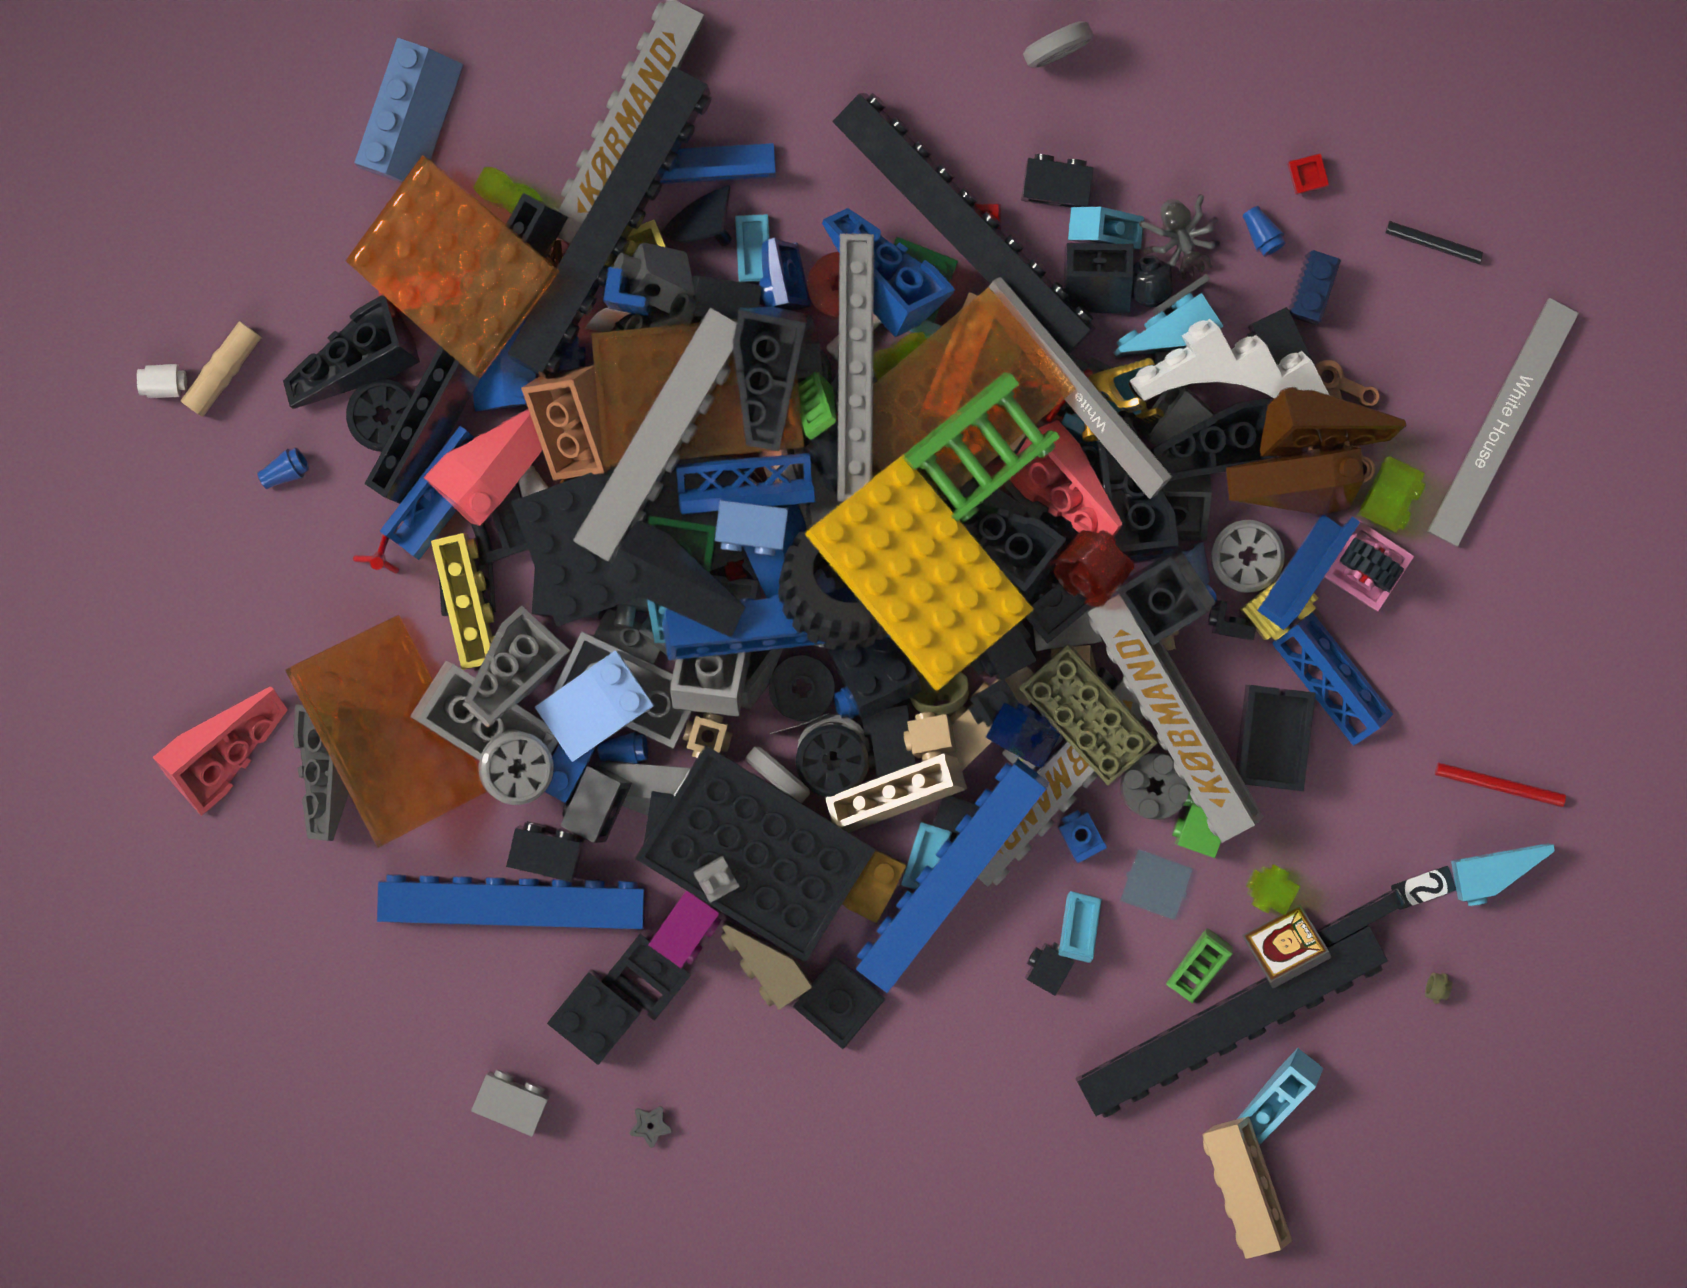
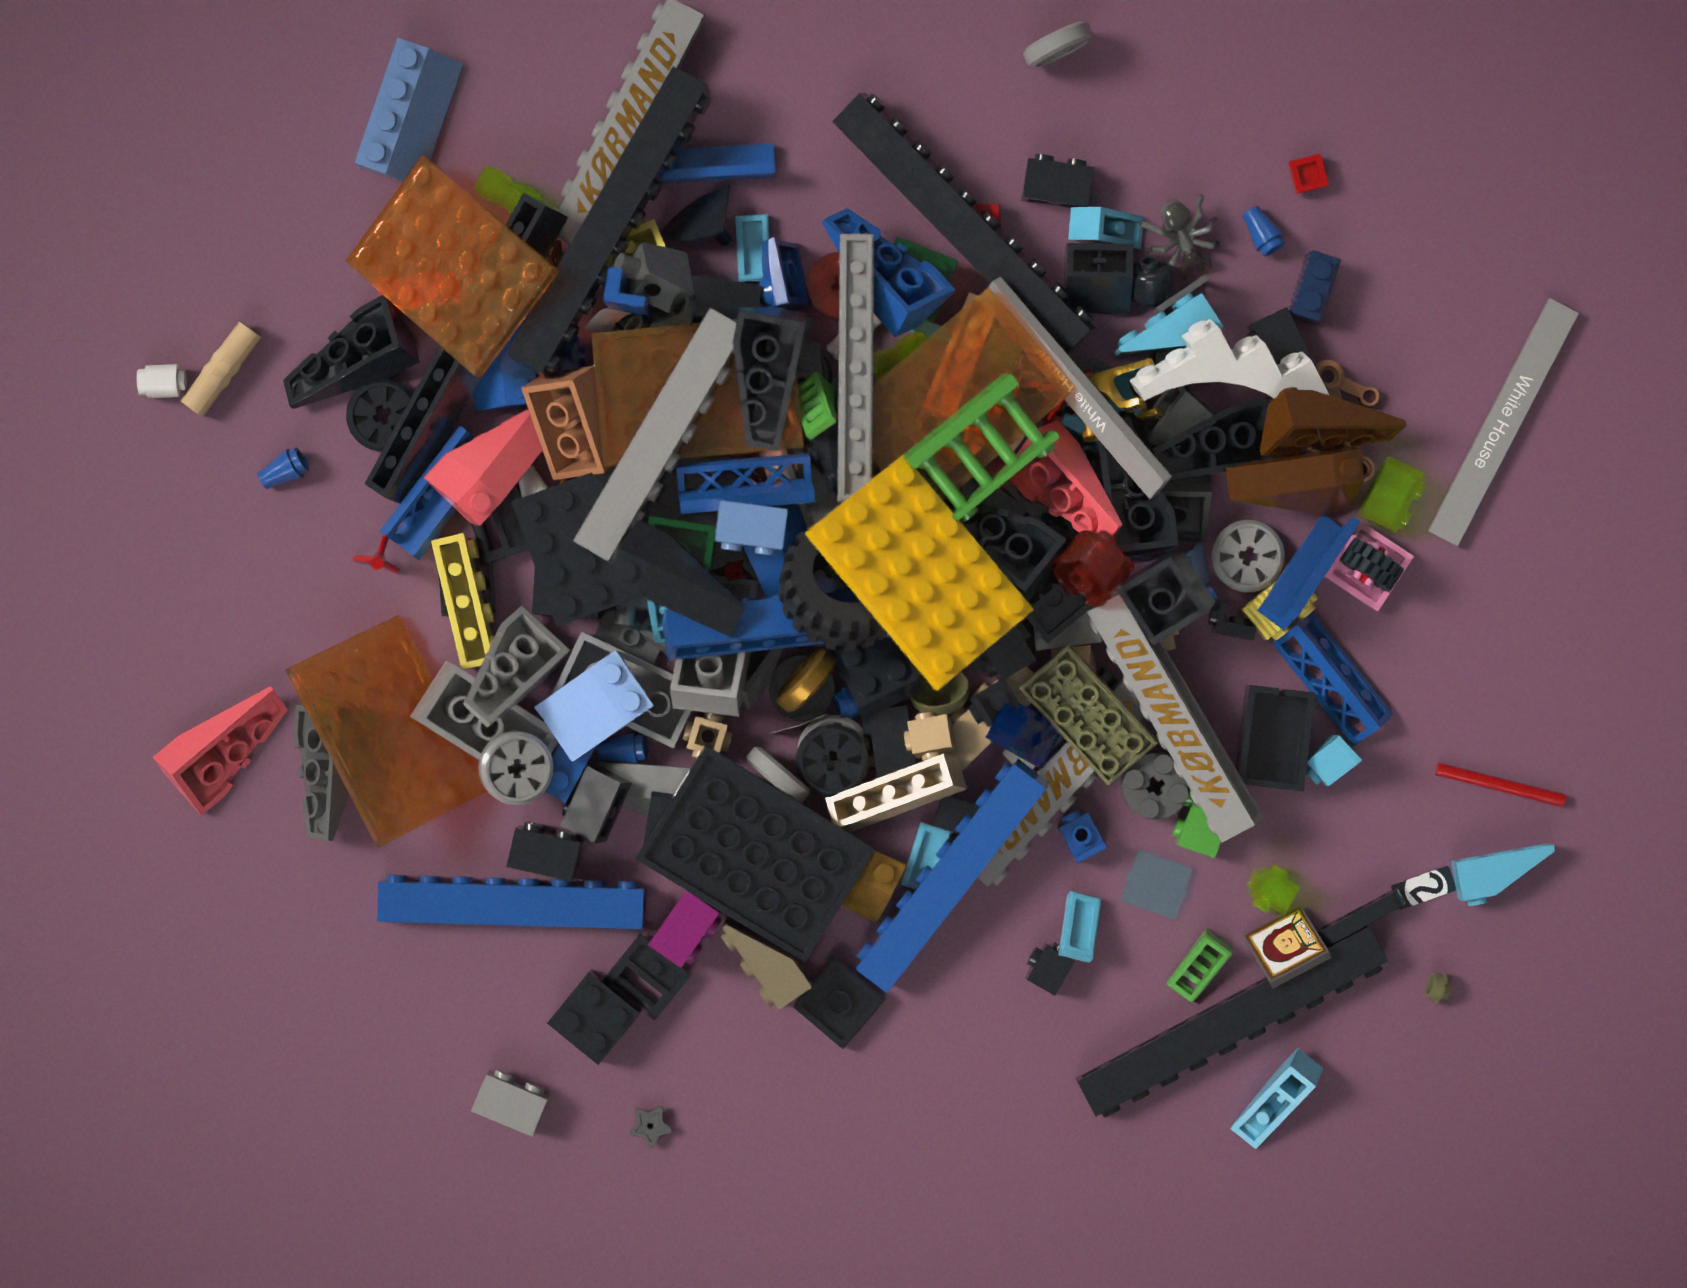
(716, 879): light grey tile -> none
(806, 680): none -> pearl gold wheel
(1246, 1187): tan brick -> none
(1330, 761): none -> medium azure slope
(1434, 242): black bar -> none

